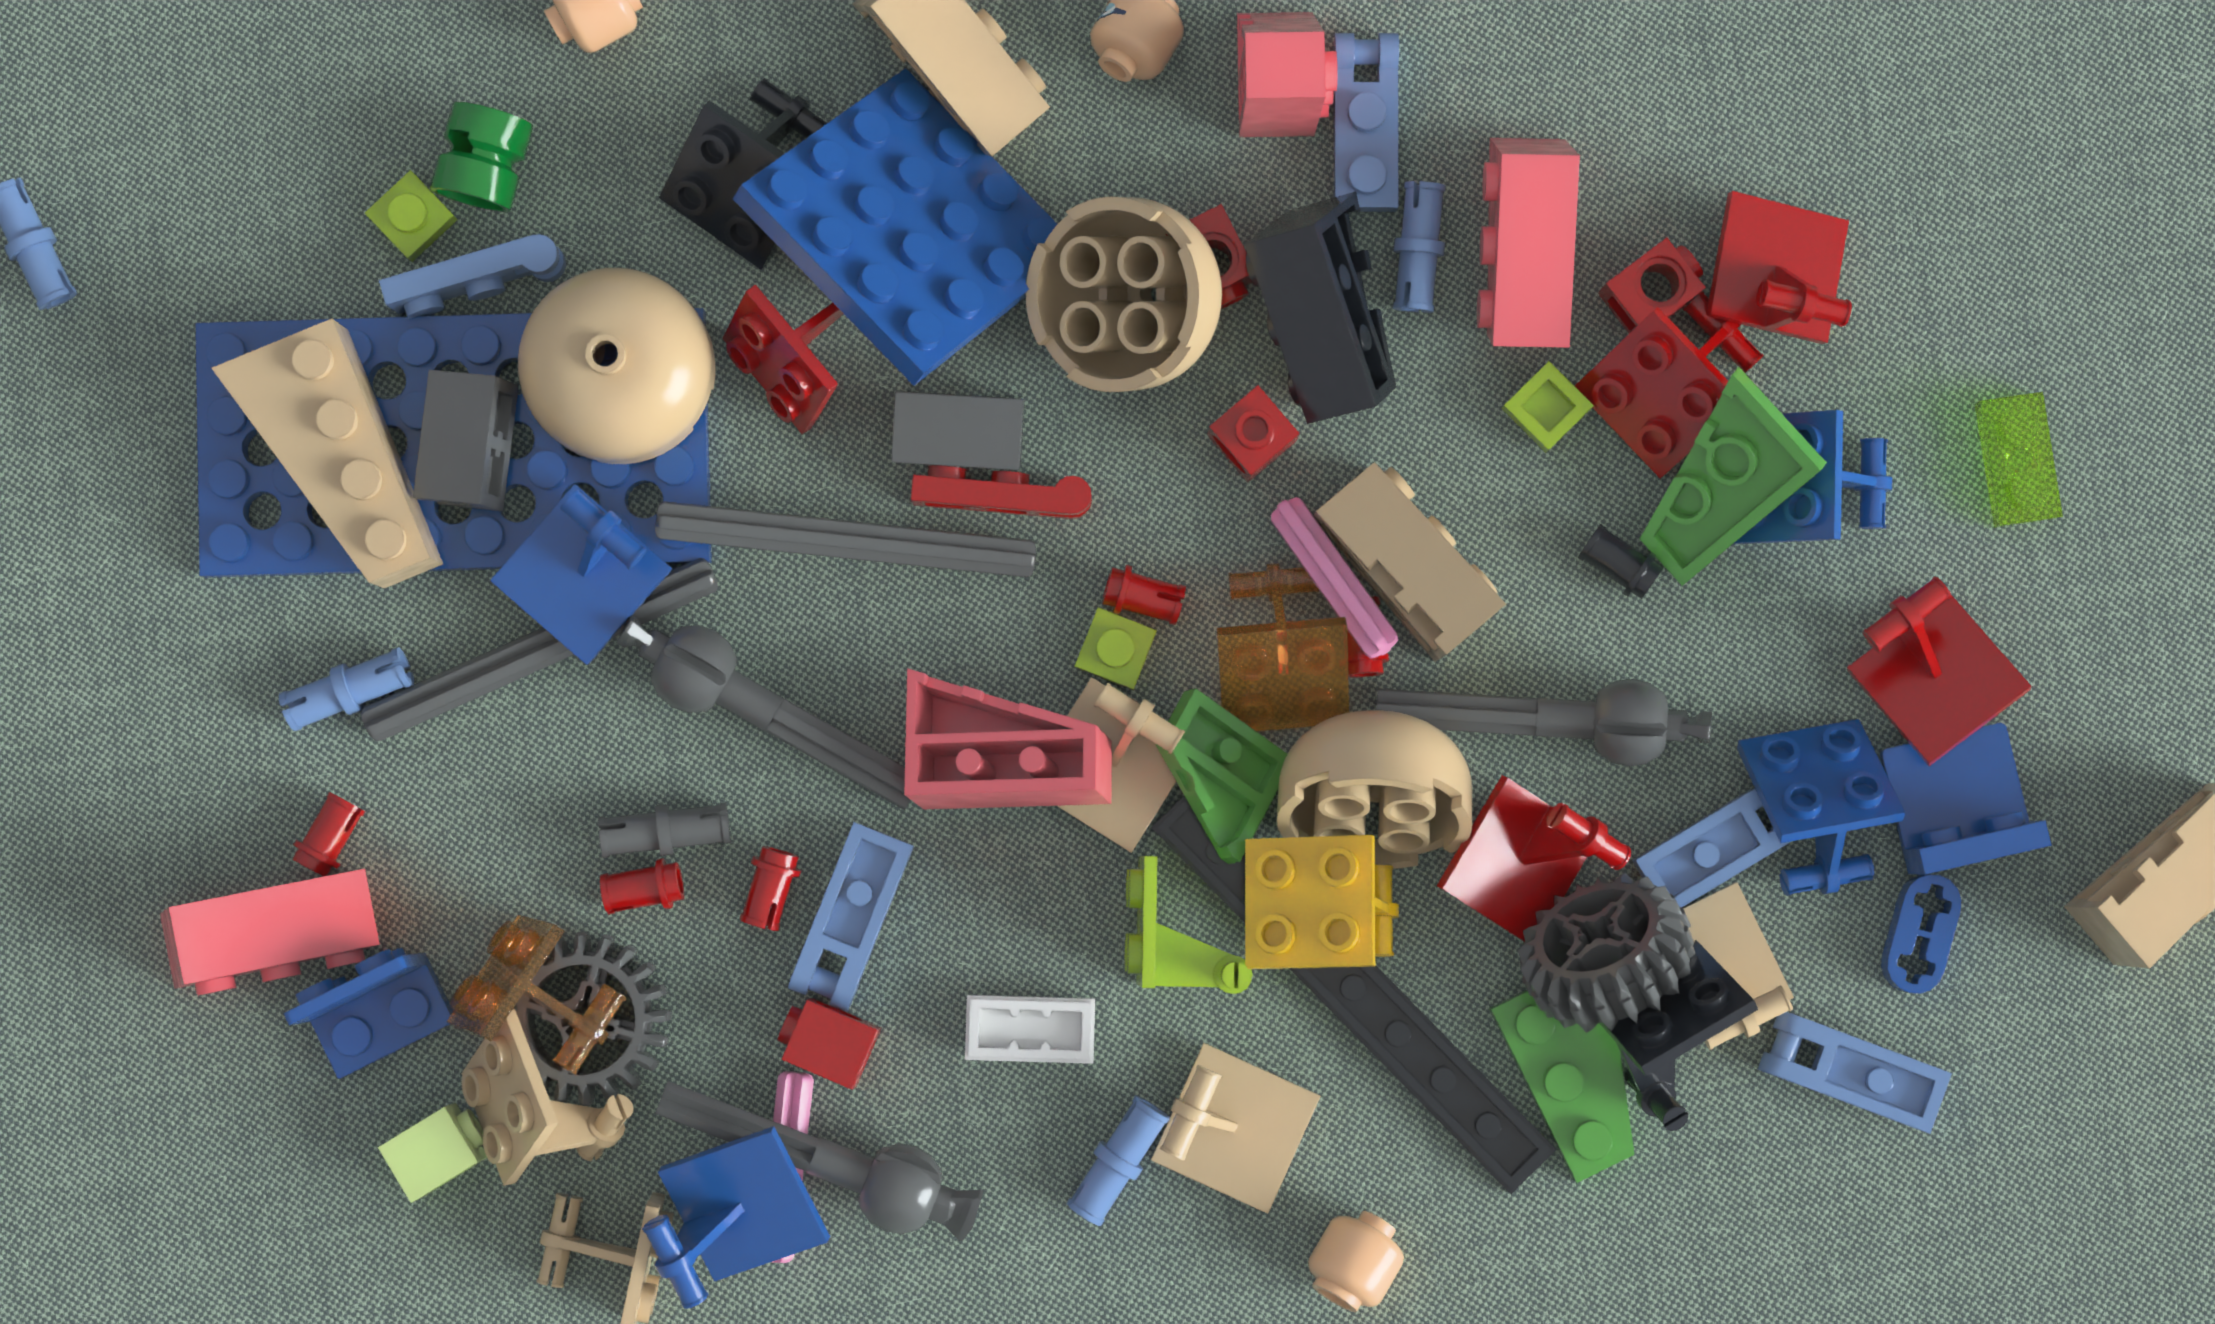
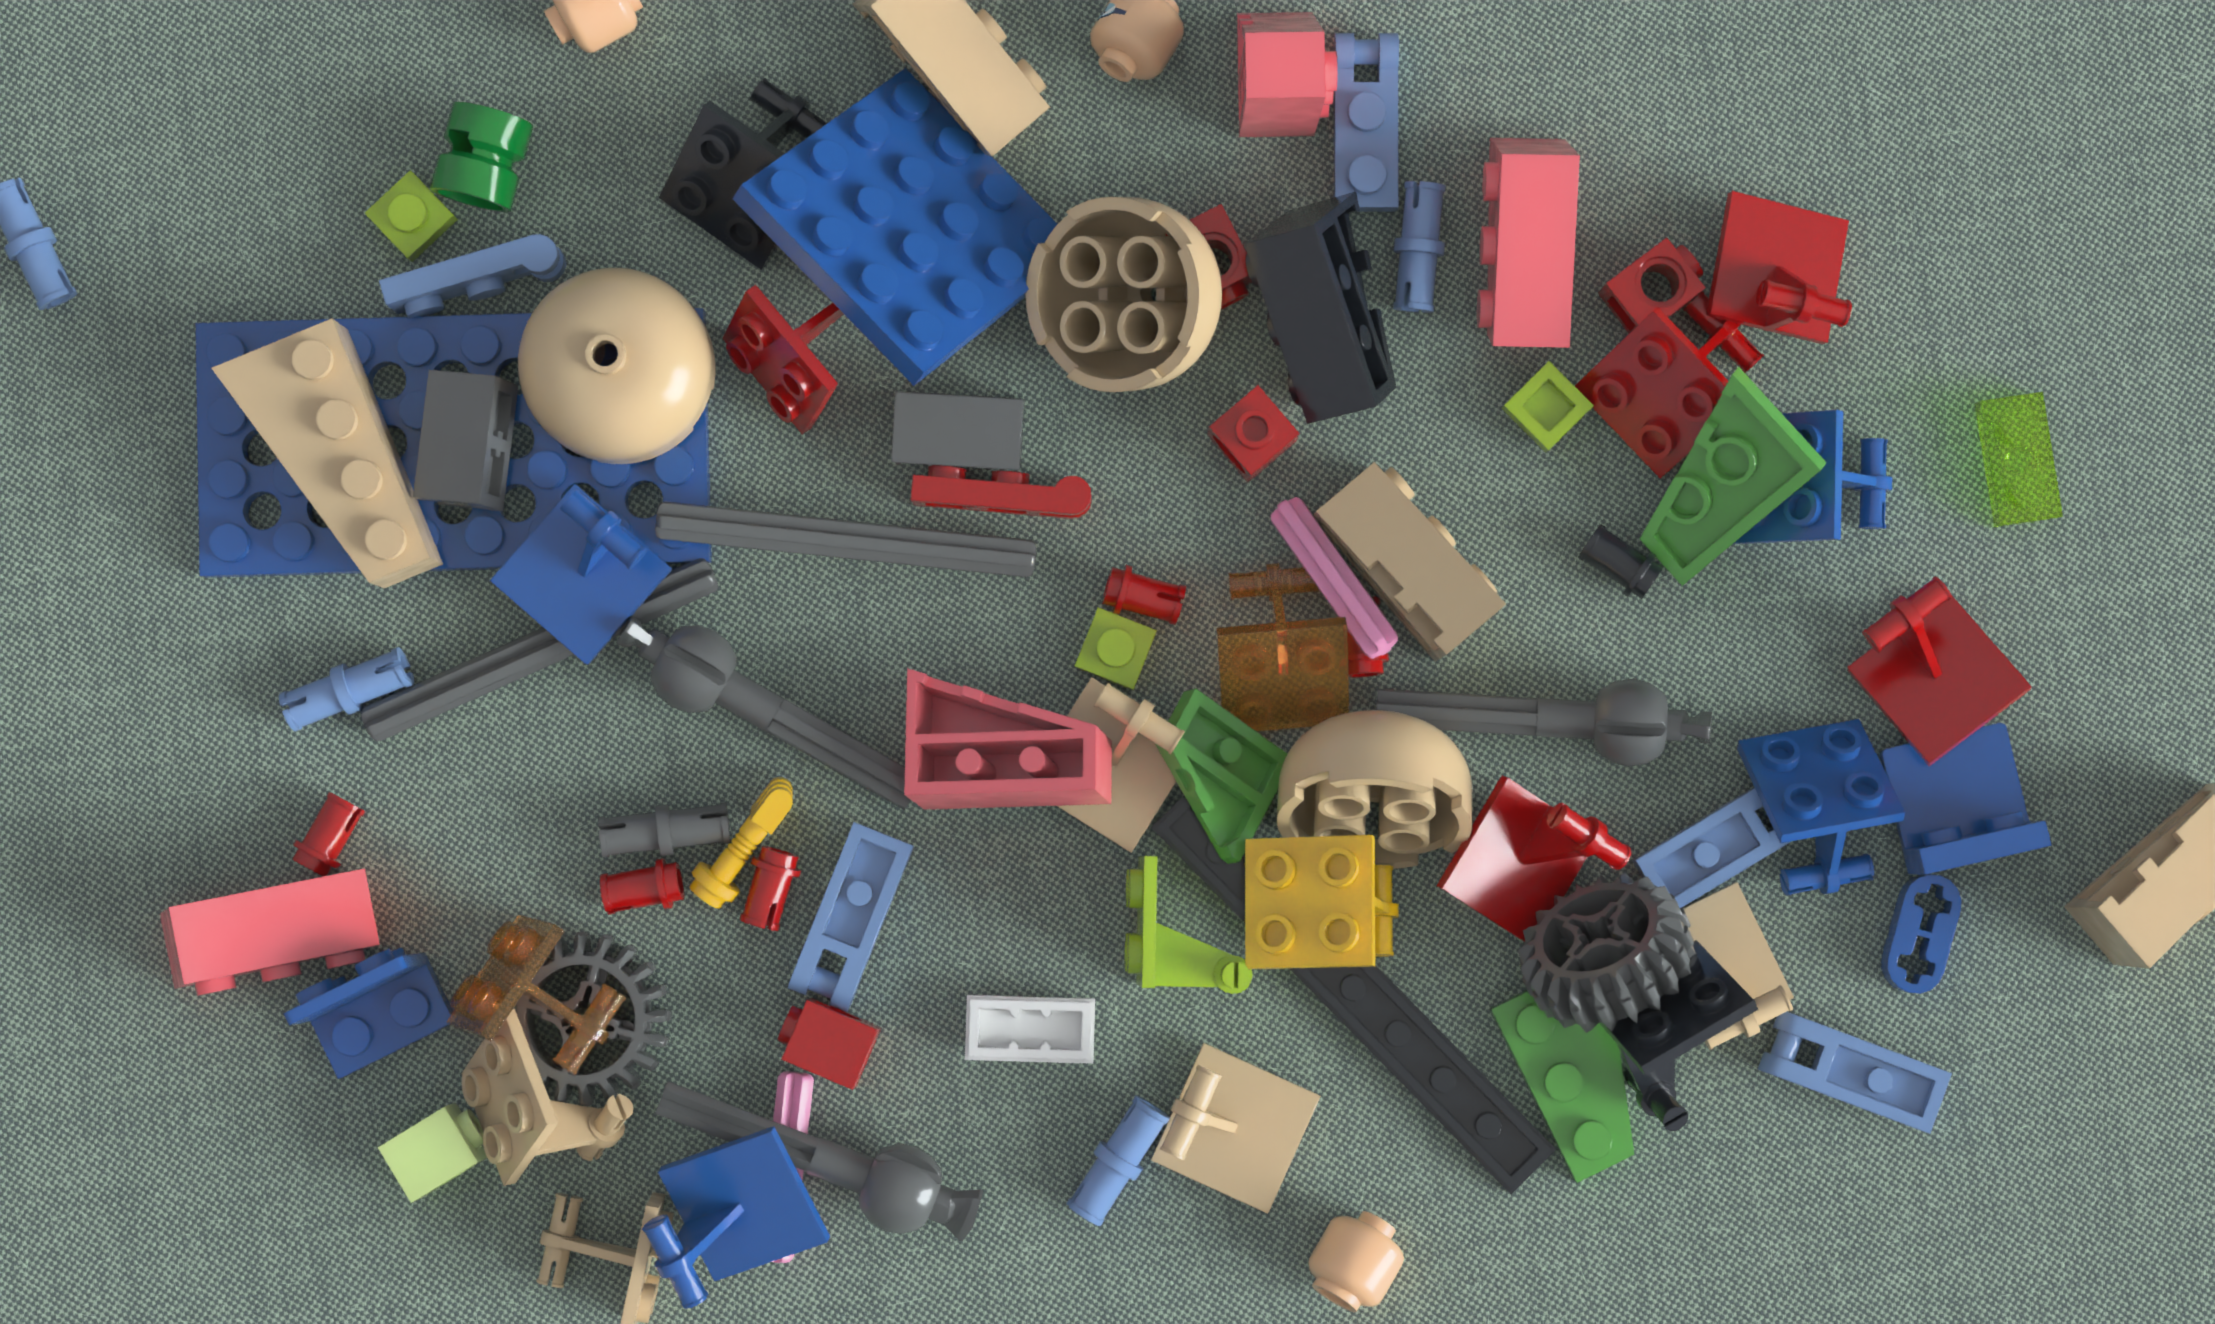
(715, 882): none -> yellow hinge

